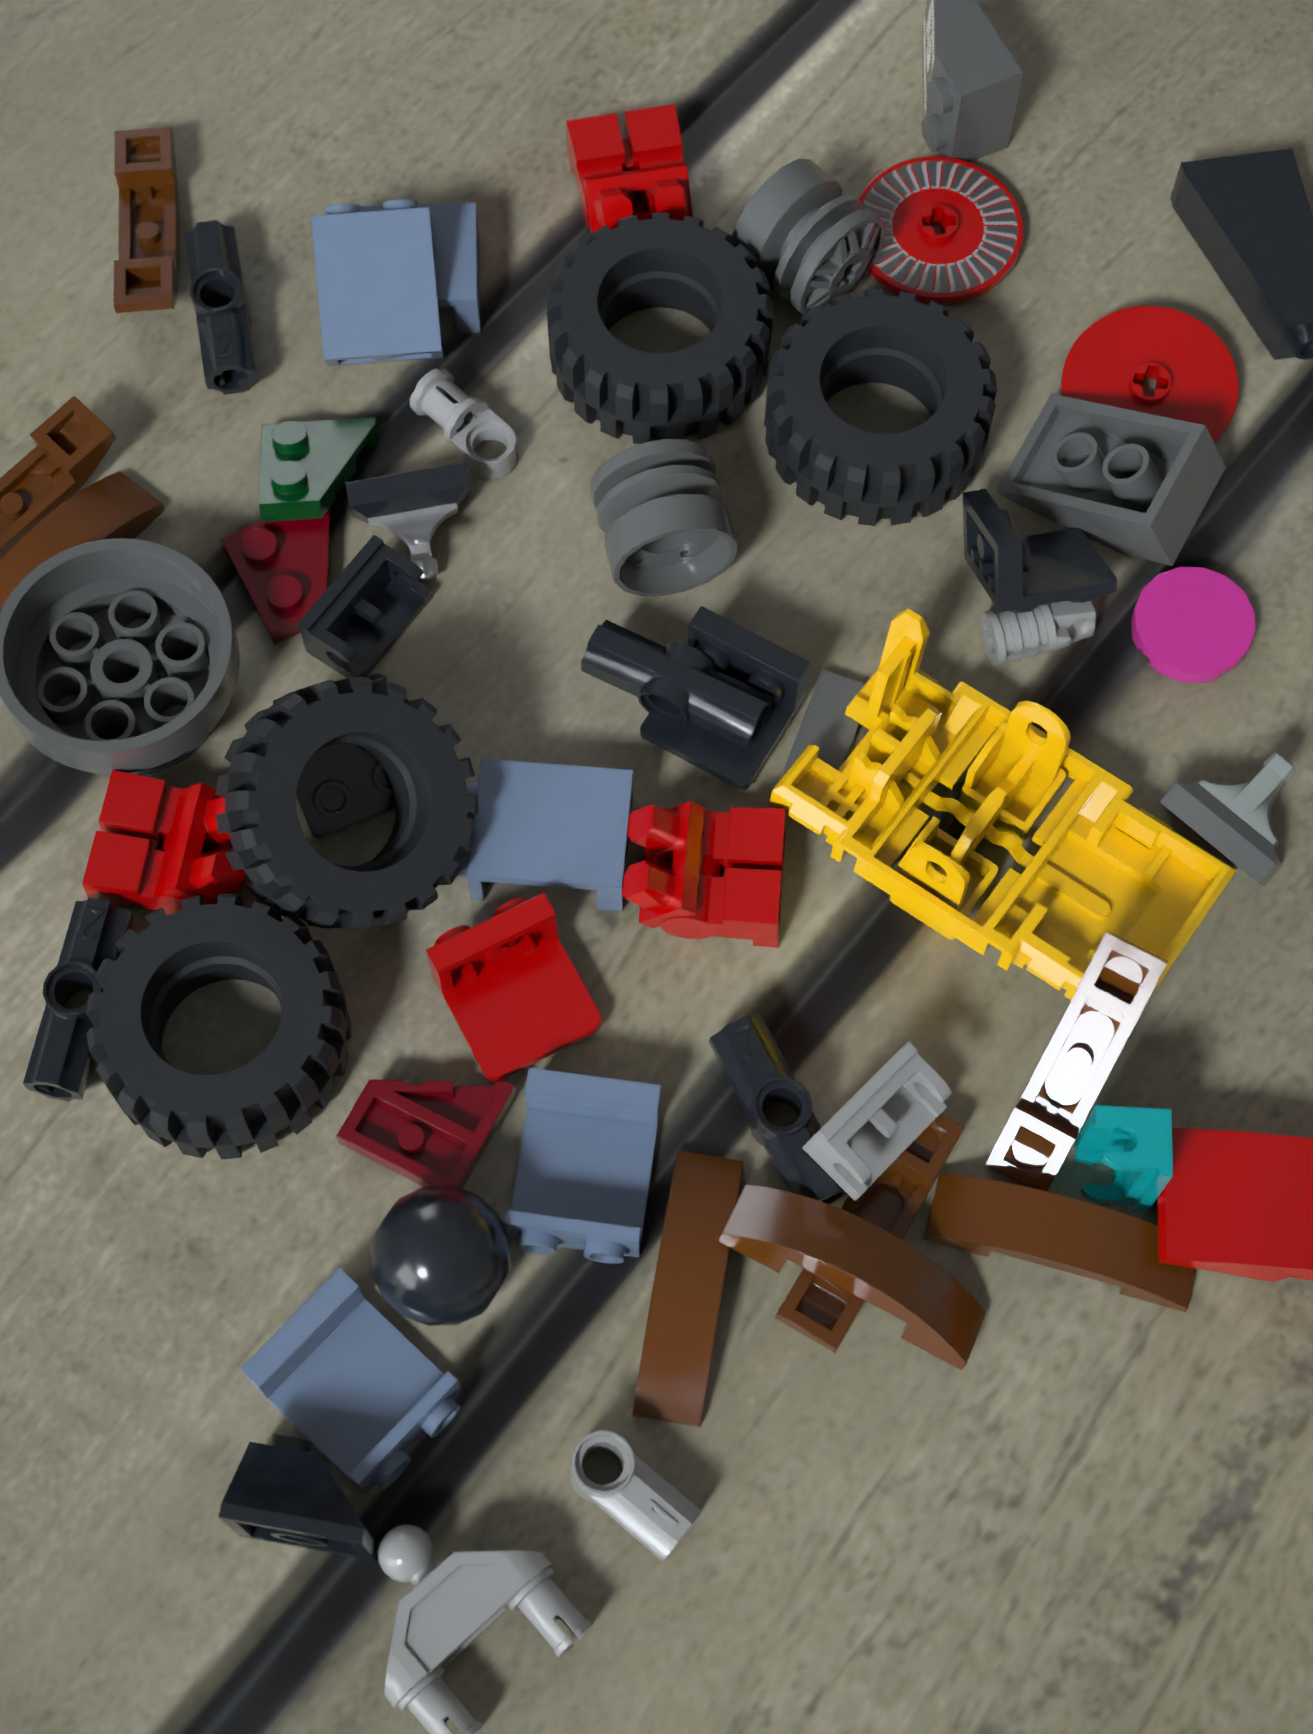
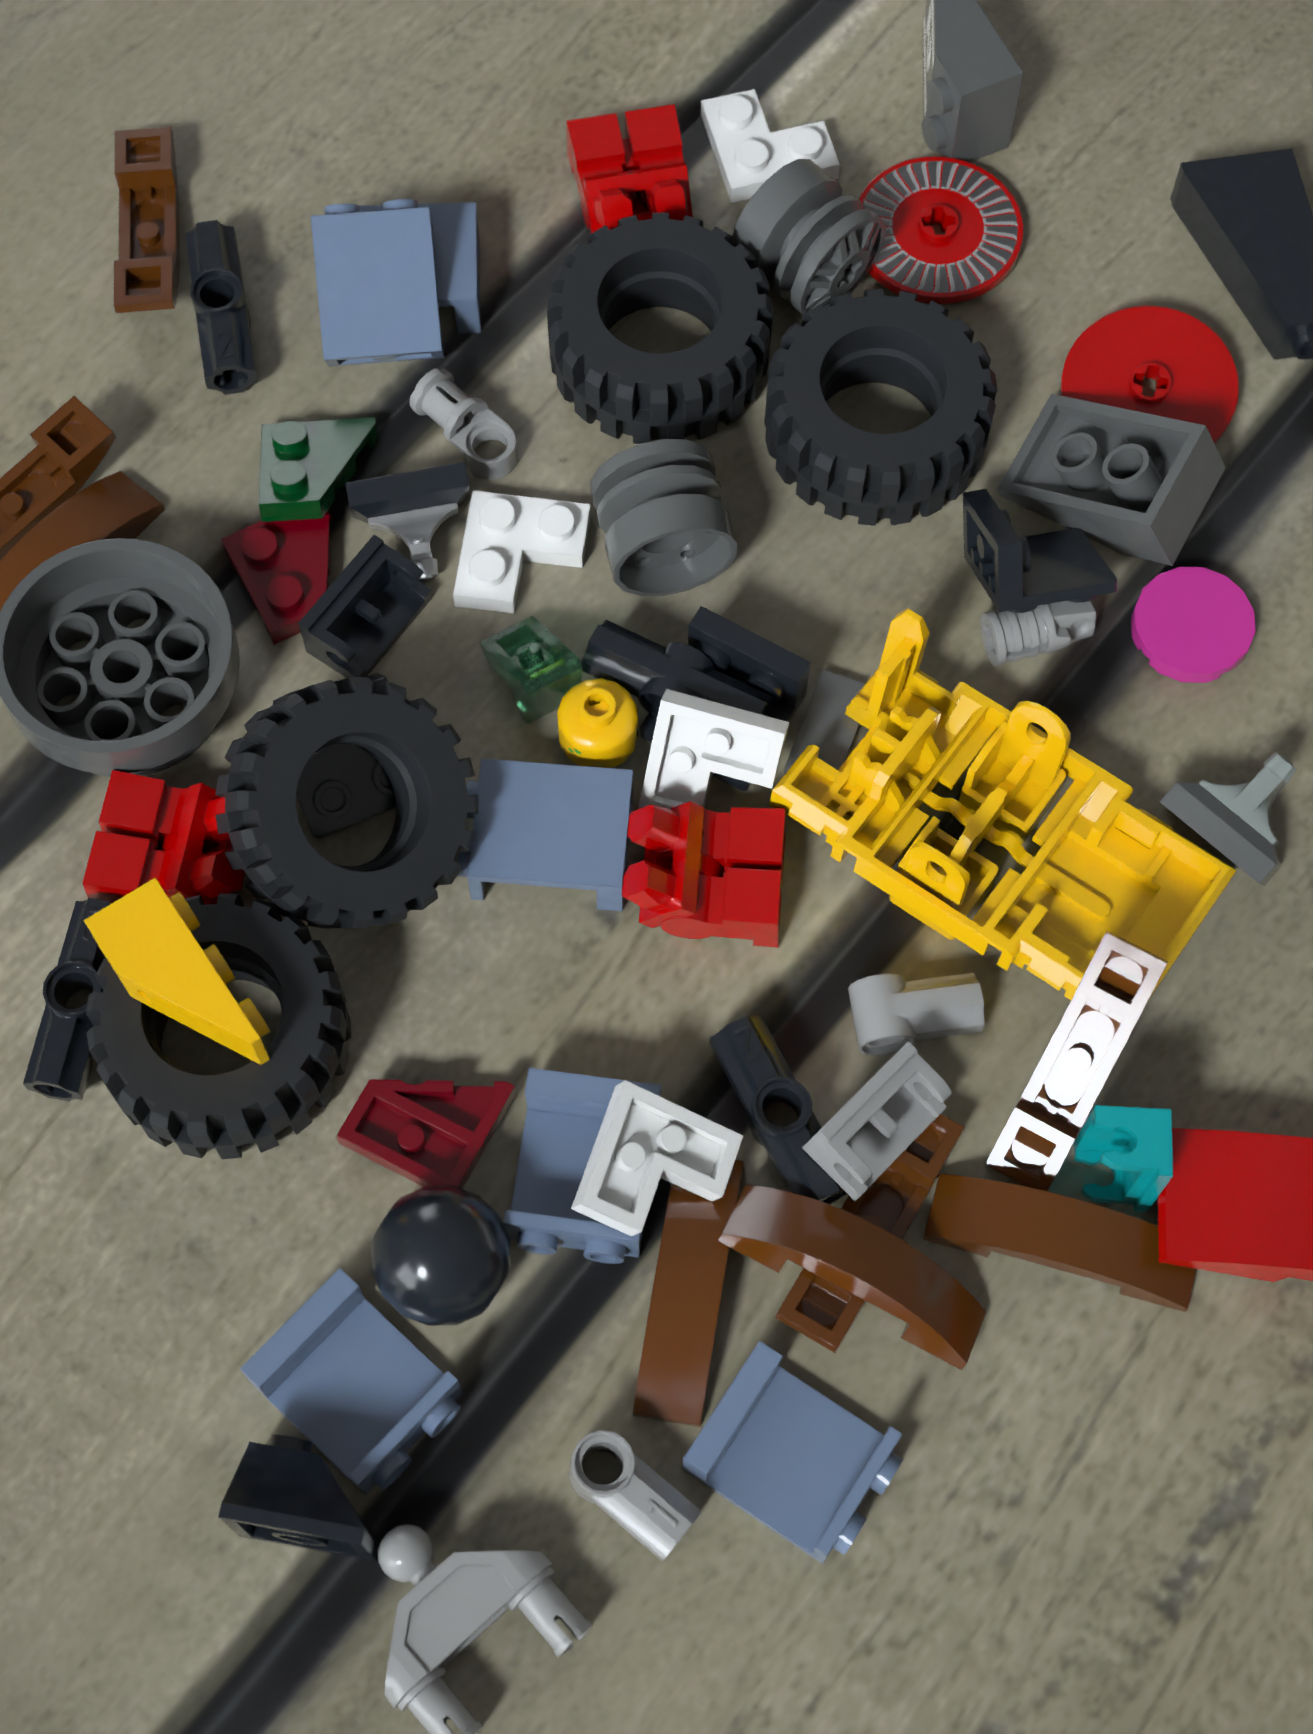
(165, 968): none -> yellow slope
(511, 530): none -> white plate
(513, 987): red bracket -> none
(534, 666): none -> clear green slope
(597, 724): none -> yellow head
(647, 1141): none -> white plate
(703, 738): none -> white plate
(750, 152): none -> white plate
(792, 1457): none -> sand blue panel
(896, 1011): none -> light grey piece

